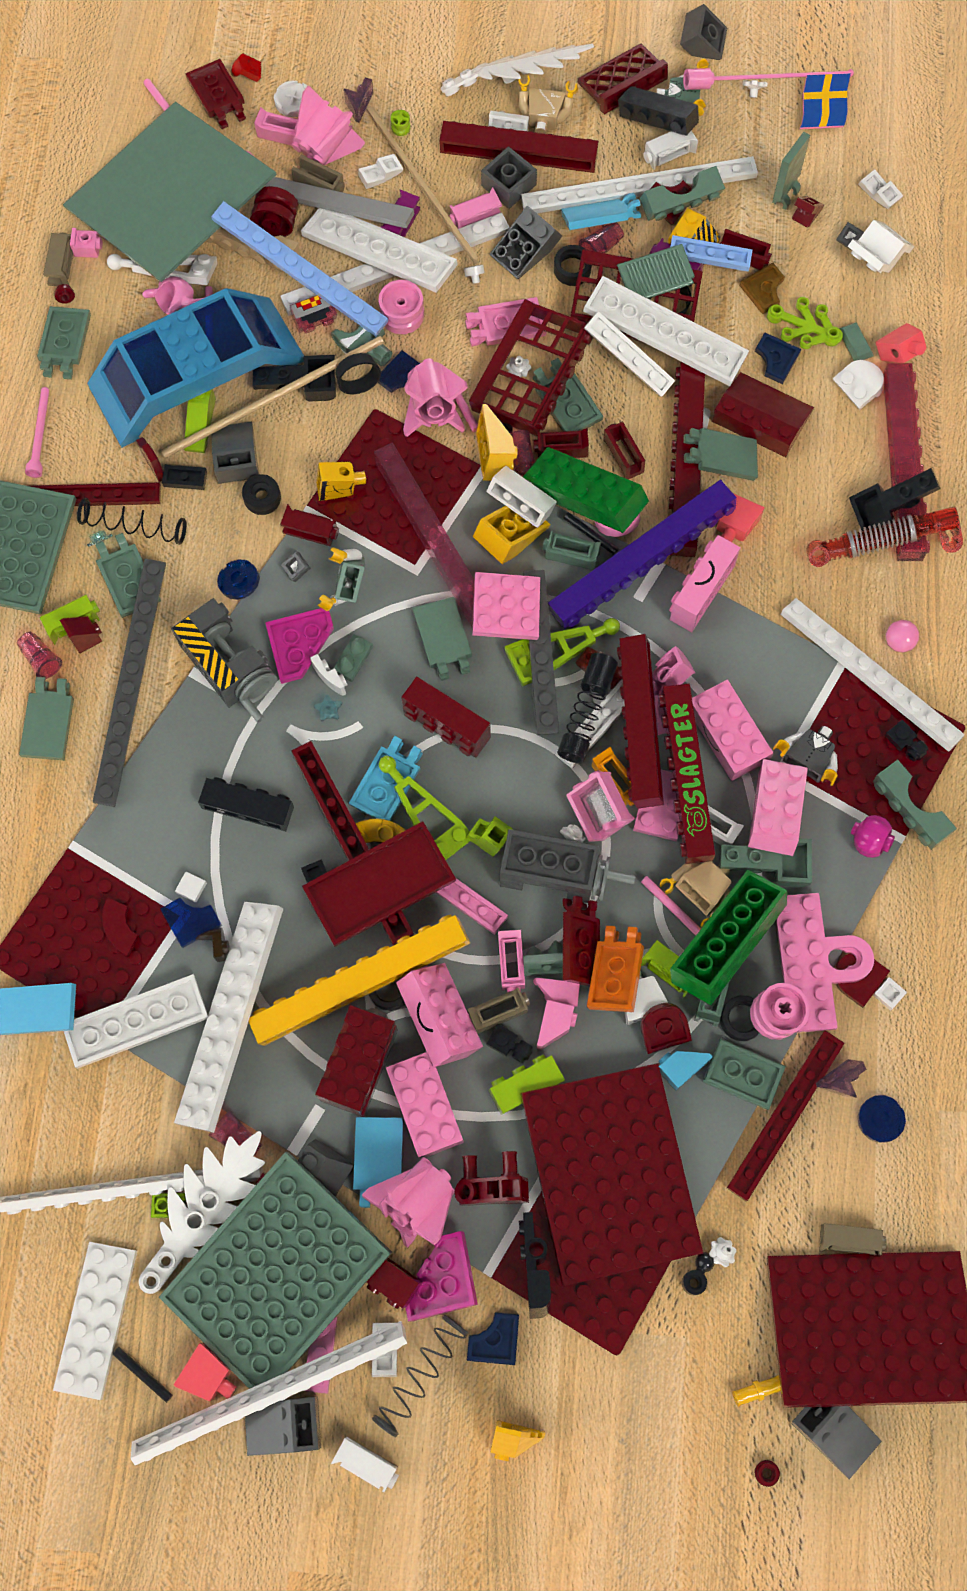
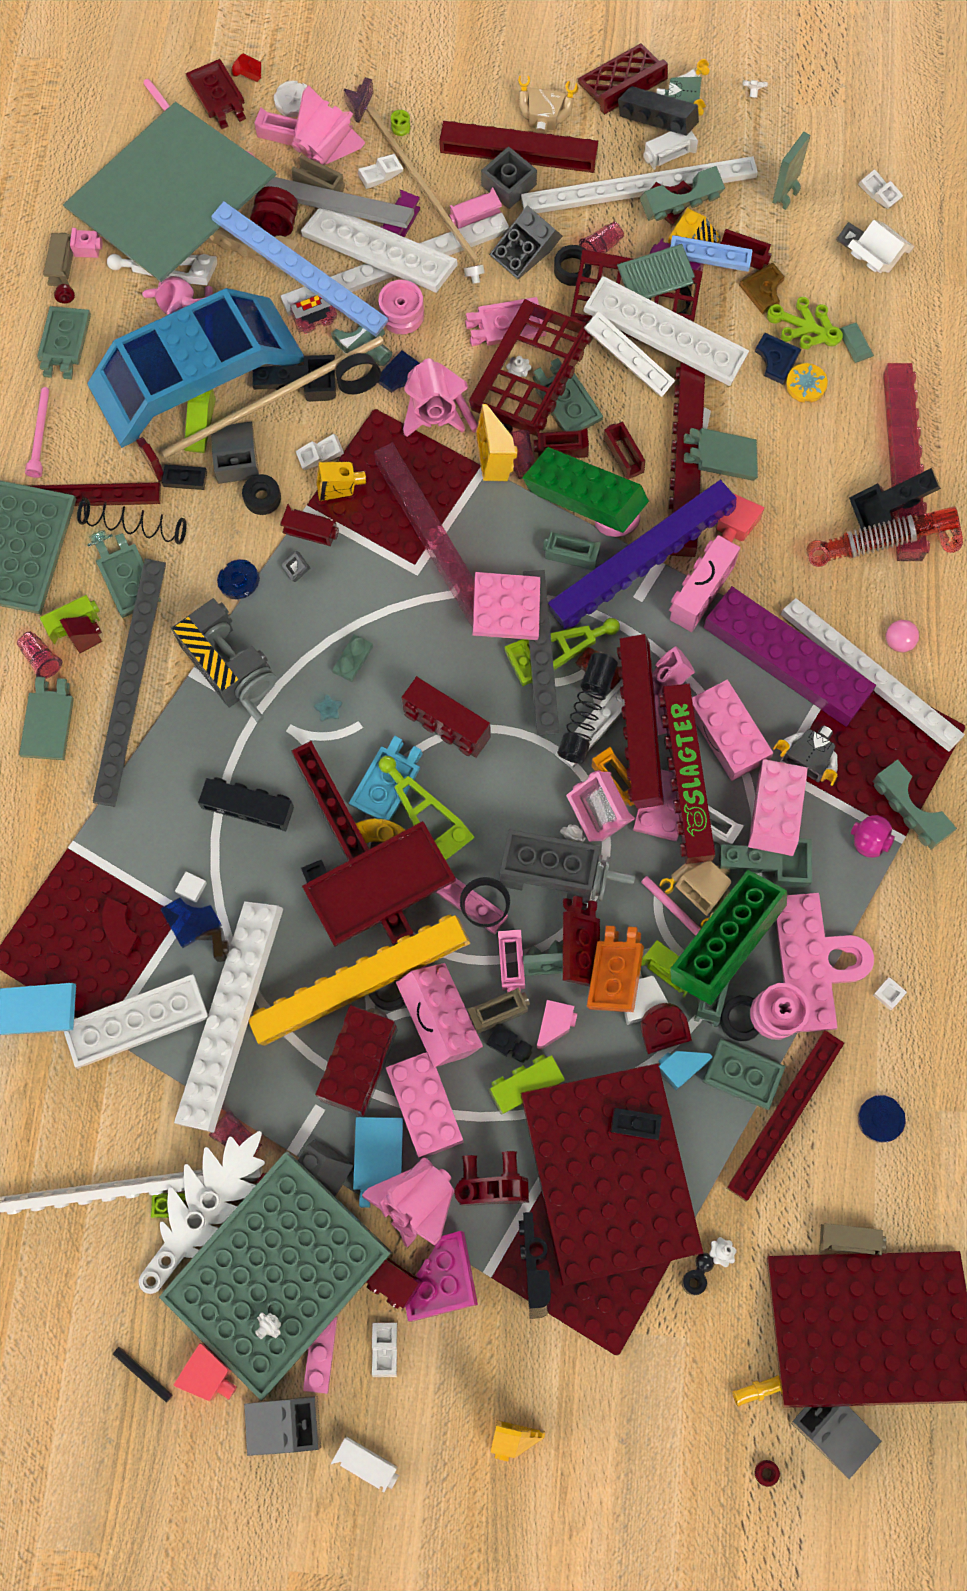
(95, 1321): white plate -> none
(268, 1393): white plate -> none
(269, 1326): none -> white plant
(296, 640): dark pink plate -> none
(324, 451): none -> white slope
(329, 677): white slope -> none
(348, 579): torso -> none
(390, 1428): dark grey piece -> none
(443, 635): sand green tile -> none
(481, 882): none -> black tyre
(489, 835): lime brick -> none
(496, 1343): dark blue tile -> none
(506, 533): yellow slope -> none
(508, 66): white plant -> none
(508, 121): white tile -> none
(521, 496): white brick -> none
(559, 990): bright pink slope -> none
(590, 533): black bar -> none
(601, 212): medium azure tile -> none
(636, 1124): none -> black plate
(703, 34): dark grey slope -> none
(762, 414): dark red slope -> none
(789, 656): none -> magenta brick
(806, 210): dark red slope -> none
(806, 382): none -> yellow tile
(822, 94): flag -> none
(840, 1078): slope -> none
(860, 382): white slope -> none
(862, 990): dark red tile -> none
(901, 344): coral torso -> none
(902, 736): black plate -> none

